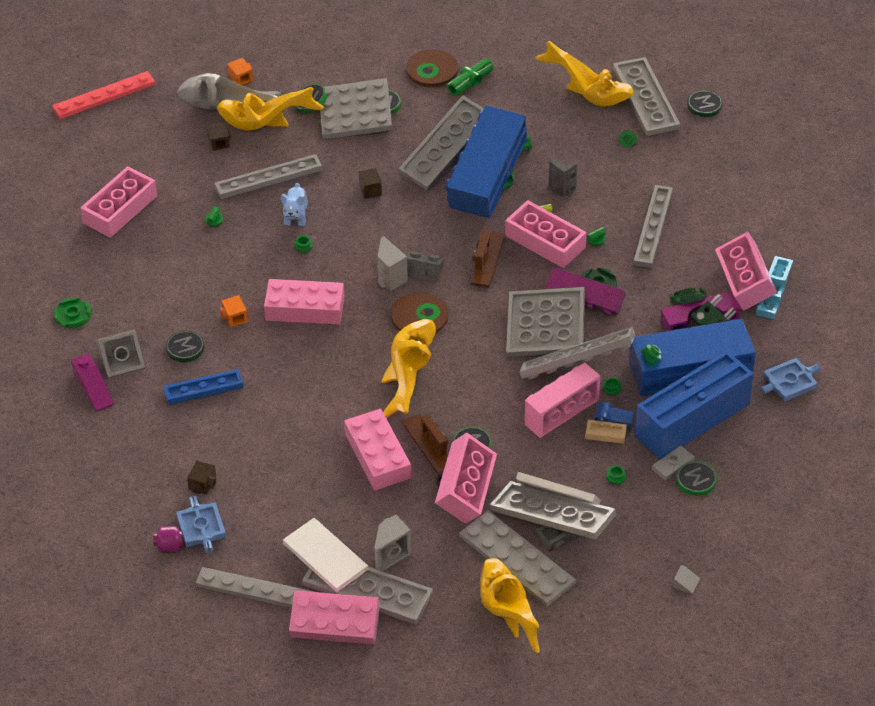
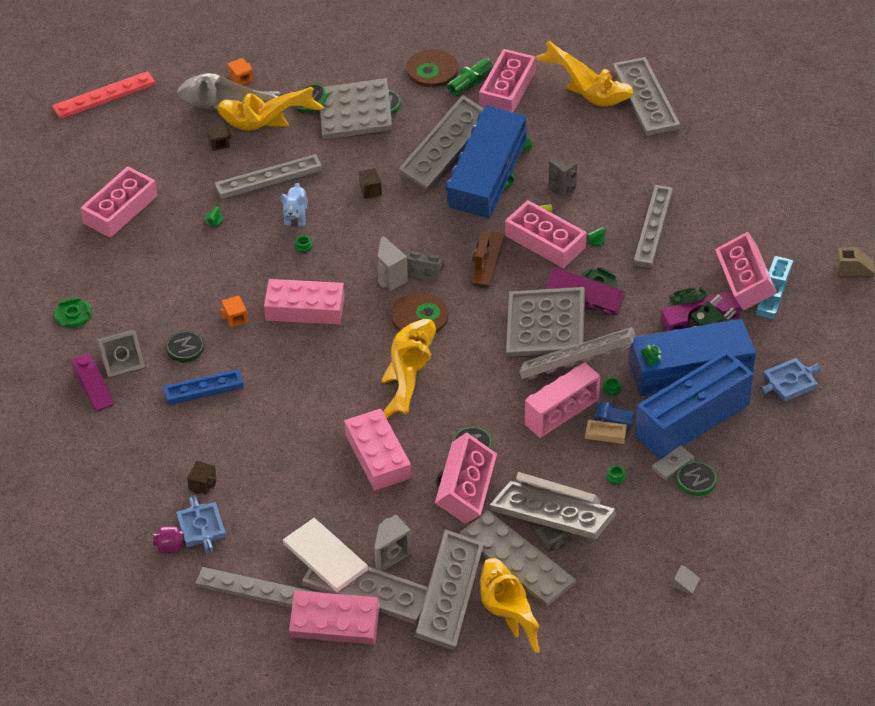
(428, 439): reddish brown bracket -> none
(449, 590): none -> light grey plate
(508, 80): none -> bright pink brick
(627, 138): green plate -> none
(704, 103): tile -> none
(853, 263): none -> dark tan slope

